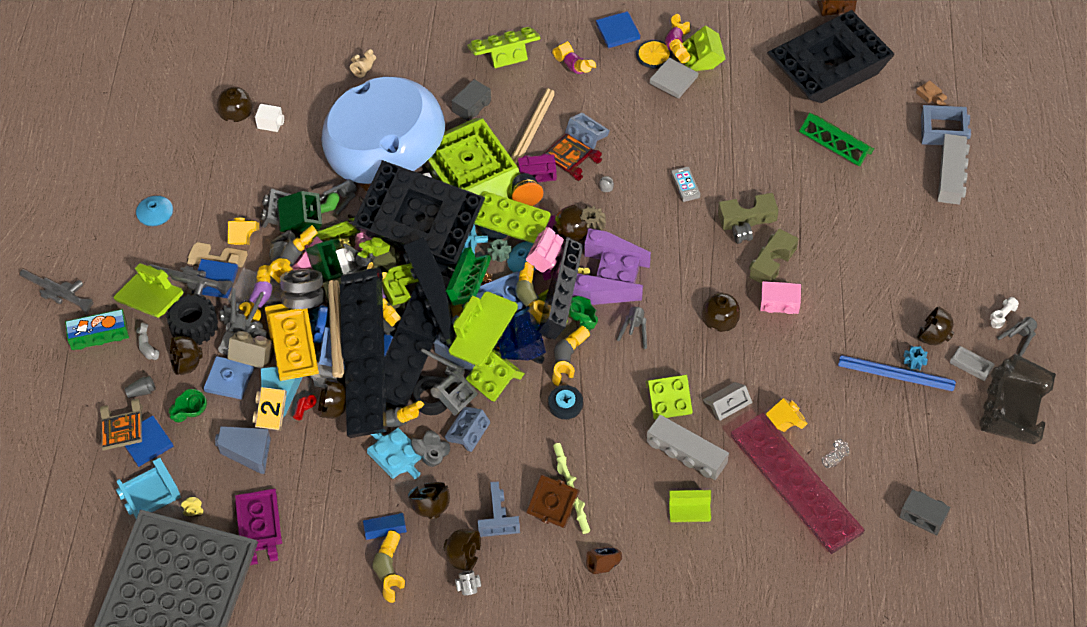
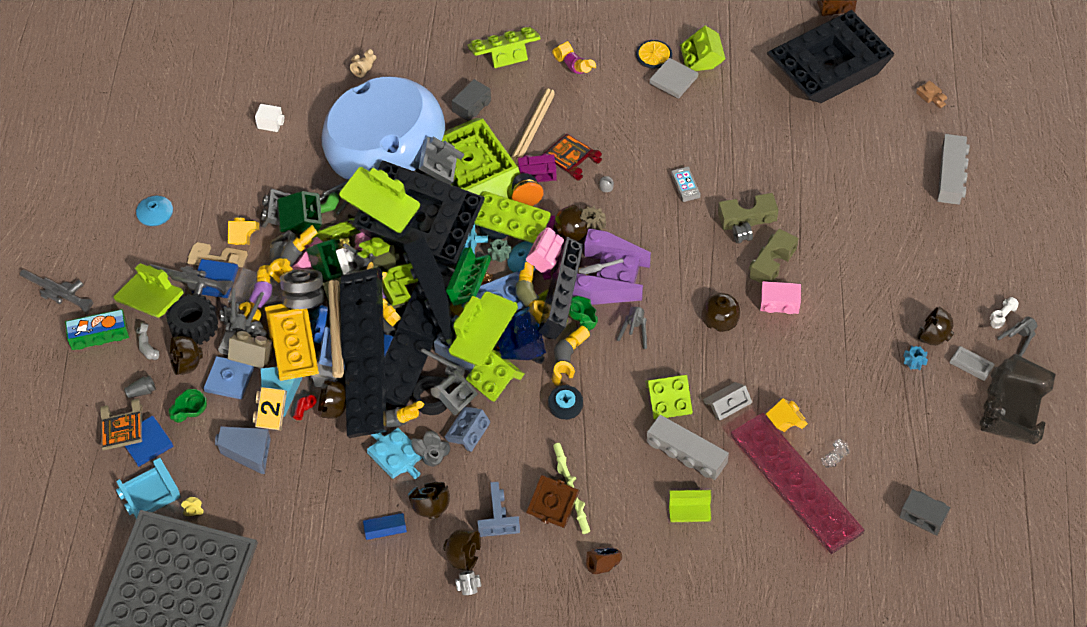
(234, 104): dark brown cylinder -> none
(260, 521): magenta tile -> none
(380, 198): none -> lime bracket
(383, 566): yellow piece -> none
(439, 159): none -> dark grey plate
(586, 130): sand blue bracket -> none
(597, 267): none -> light grey piece
(618, 29): blue tile -> none
(674, 38): yellow piece -> none
(842, 135): green fence -> none
(897, 373): axle -> none
(936, 137): sand blue window -> none

